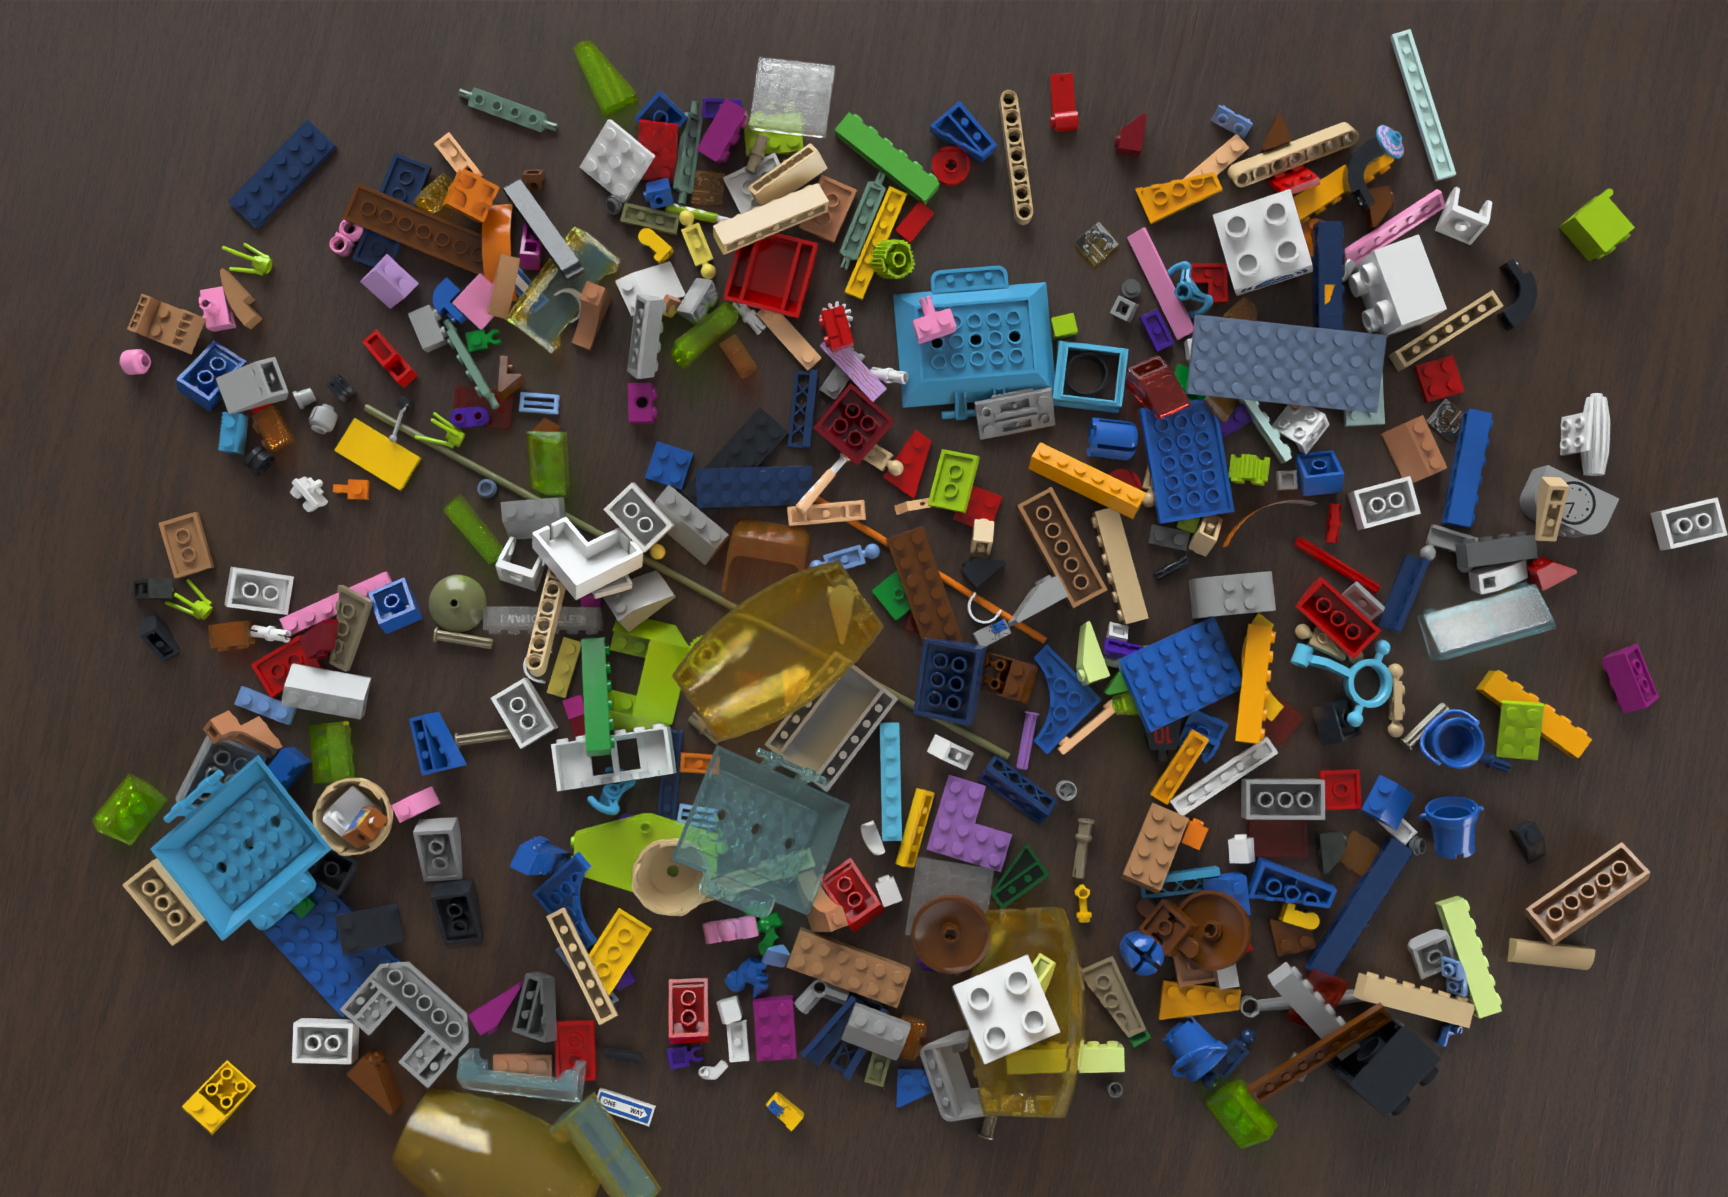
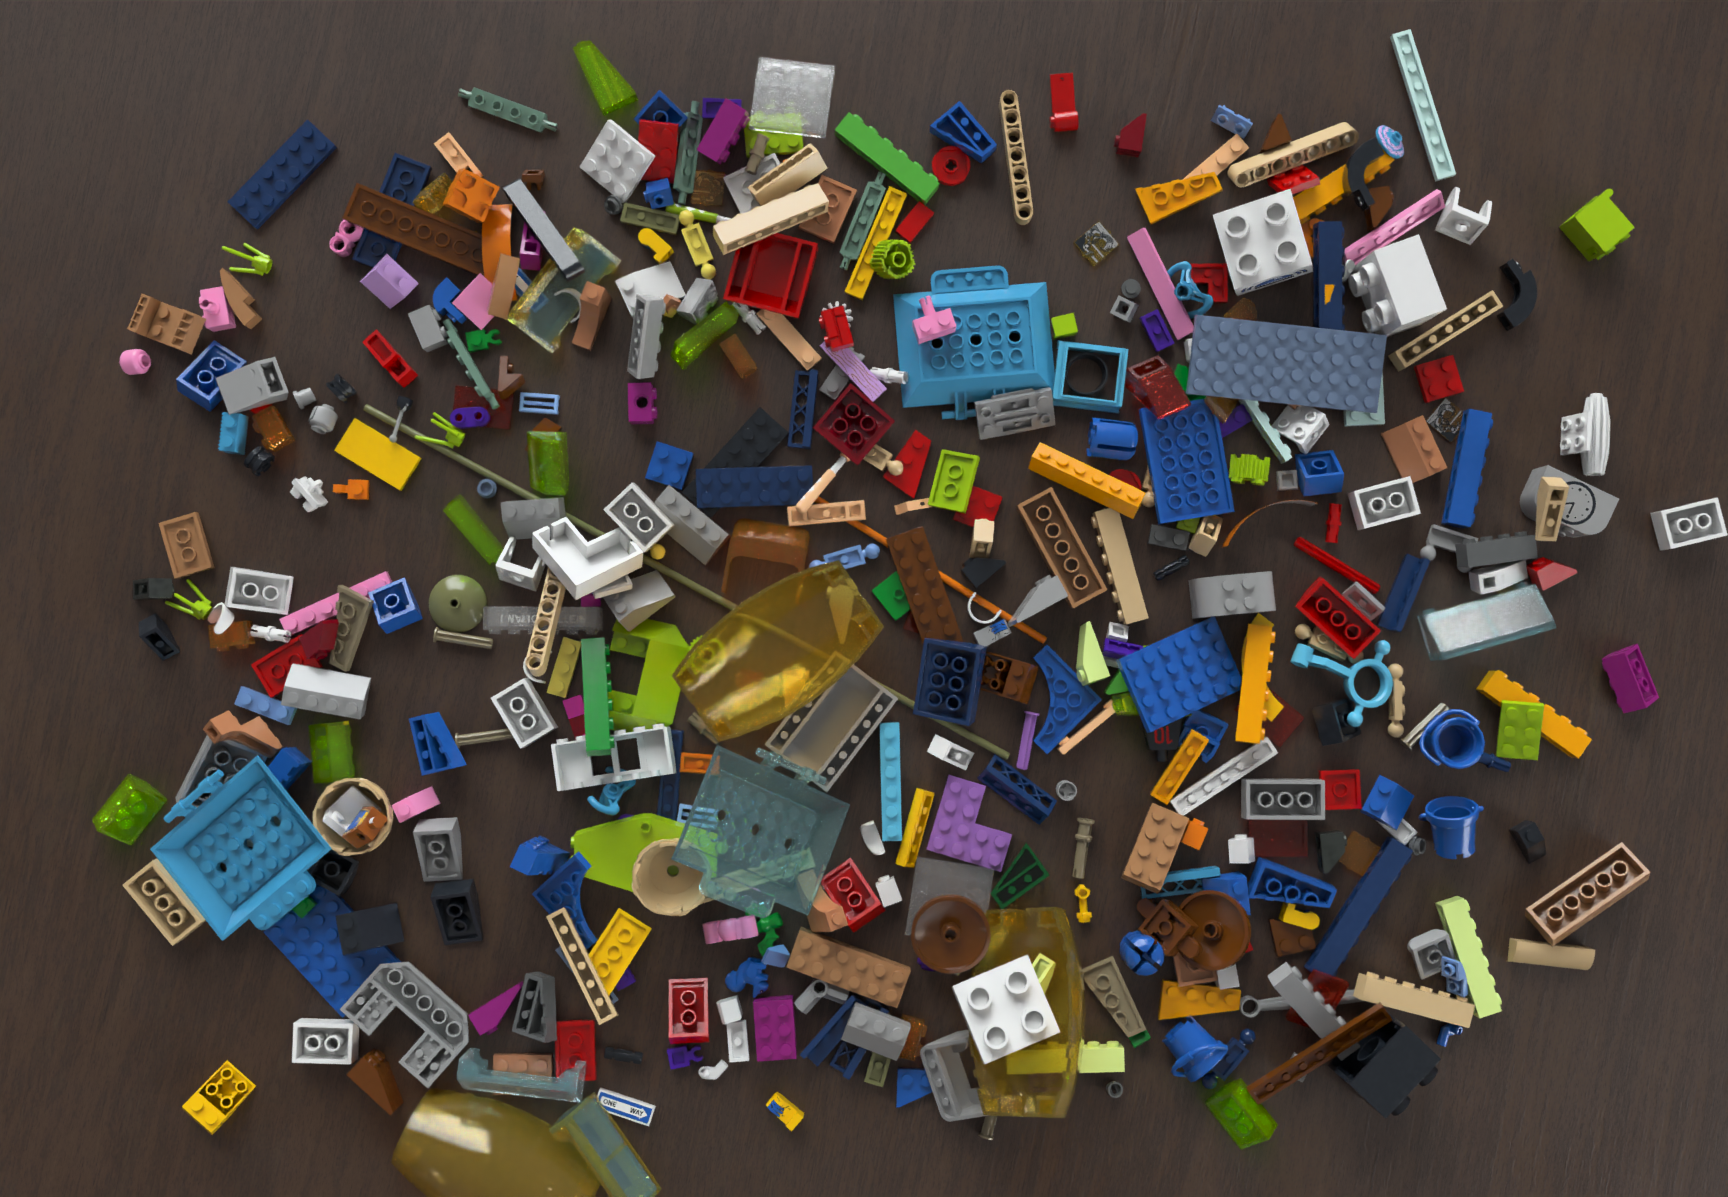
(223, 616): none -> white helmet

